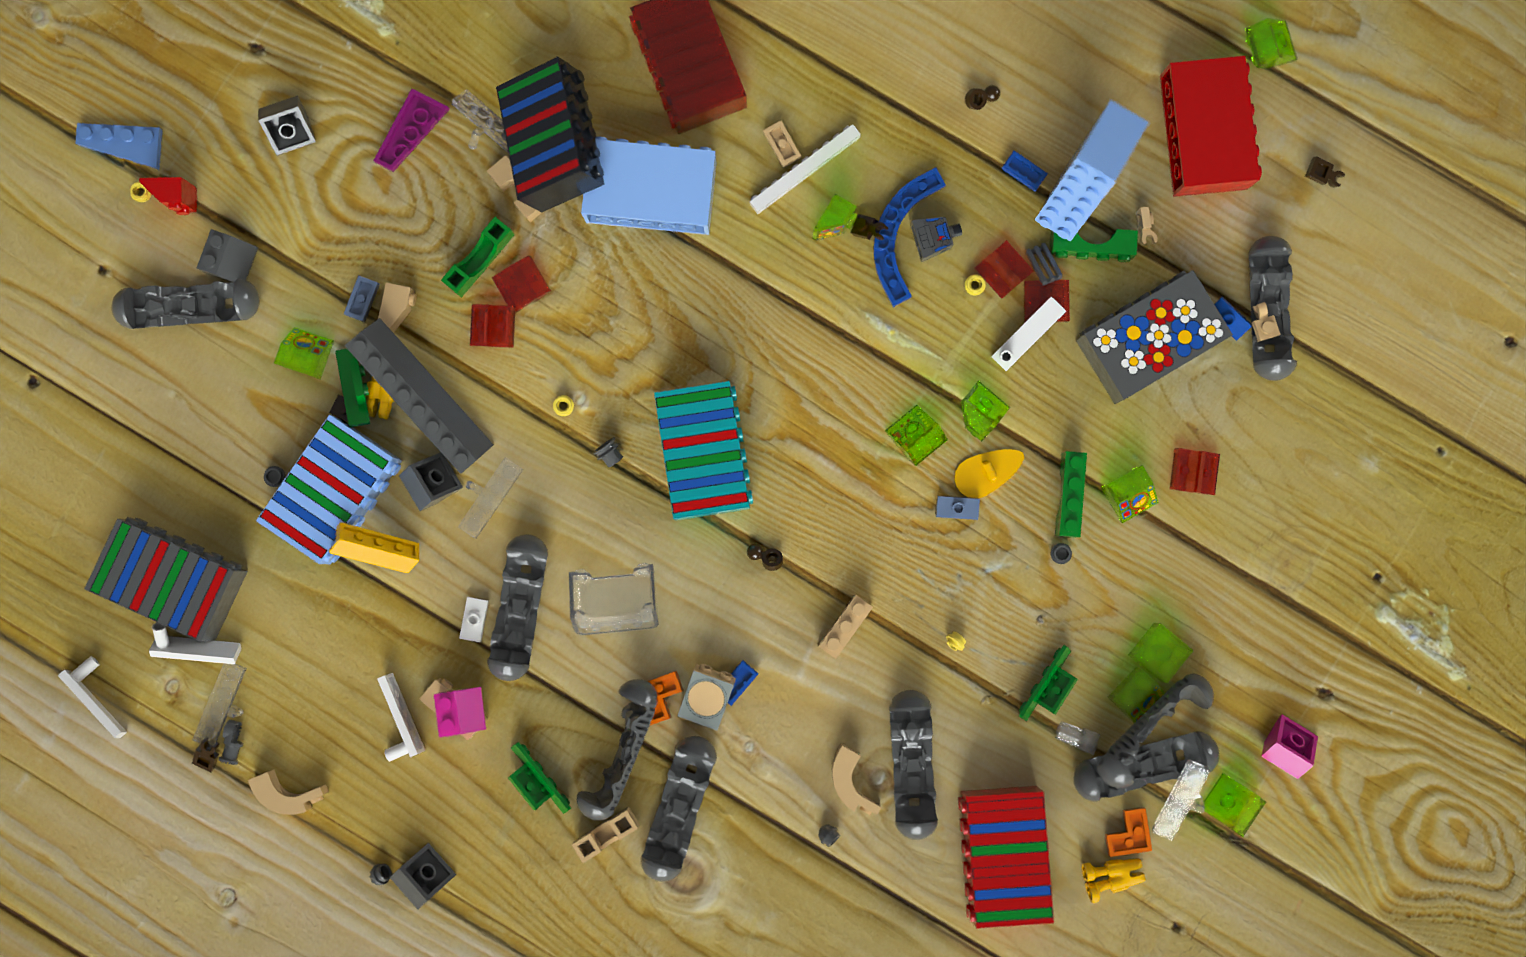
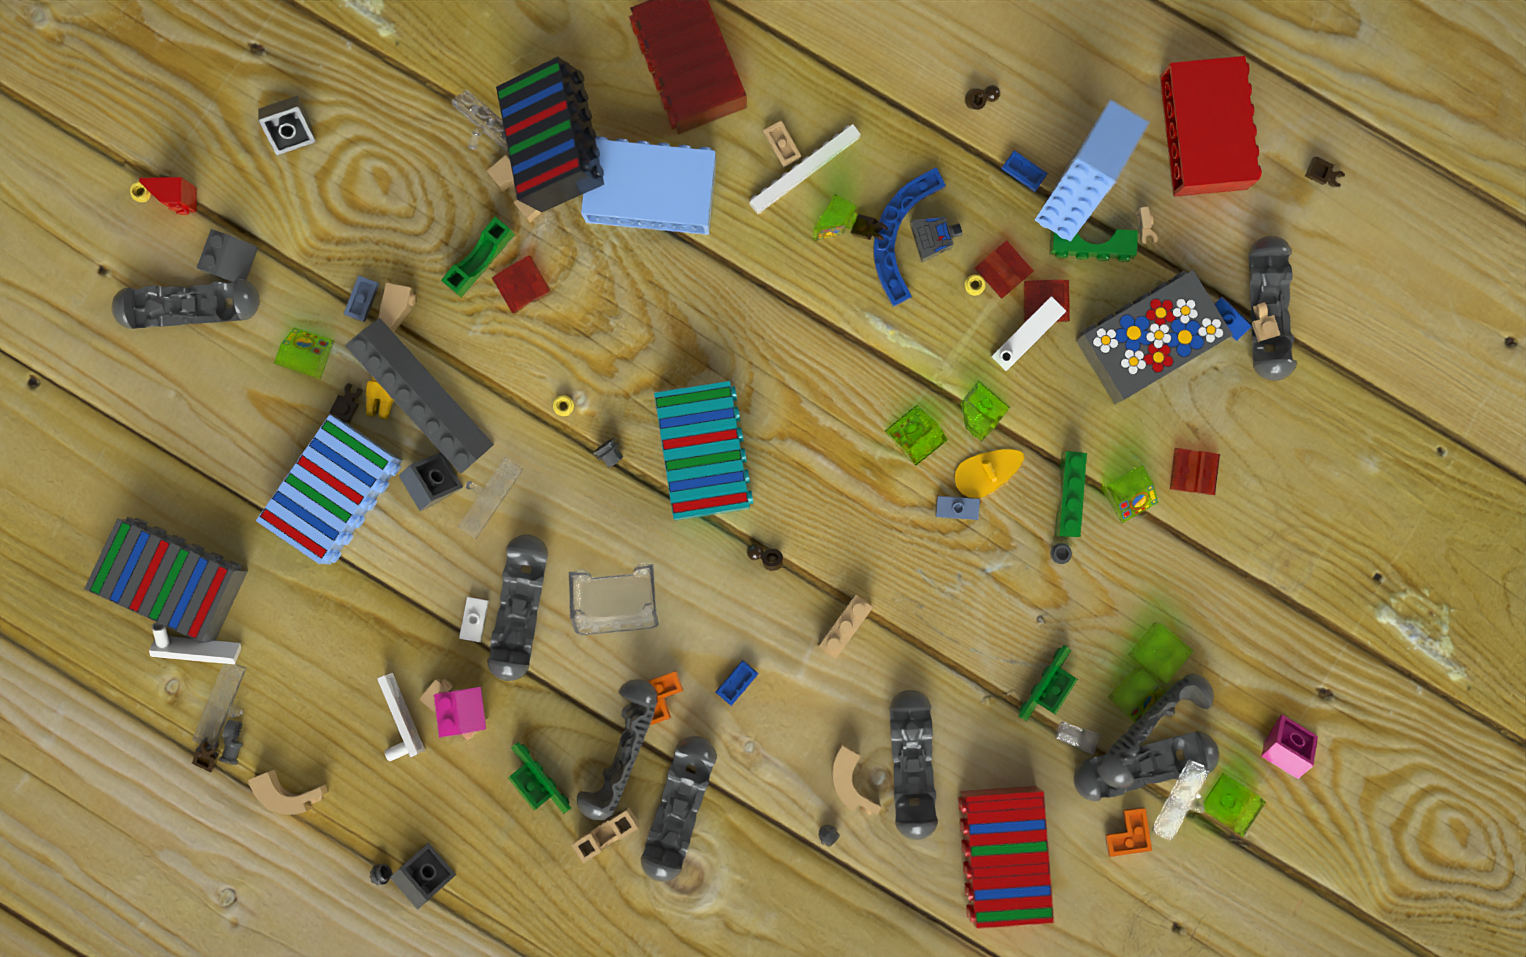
(73, 681): white piece -> none
(126, 142): medium blue wing -> none
(274, 476): dark grey plate -> none
(353, 388): green bracket -> none
(375, 548): yellow panel -> none
(410, 127): magenta wing -> none
(492, 325): clear red slope -> none
(707, 696): panel -> none
(955, 641): light yellow plate -> none
(1037, 250): dark grey tile -> none
(1117, 873): yellow piece -> none
(1270, 43): clear neon green slope -> none

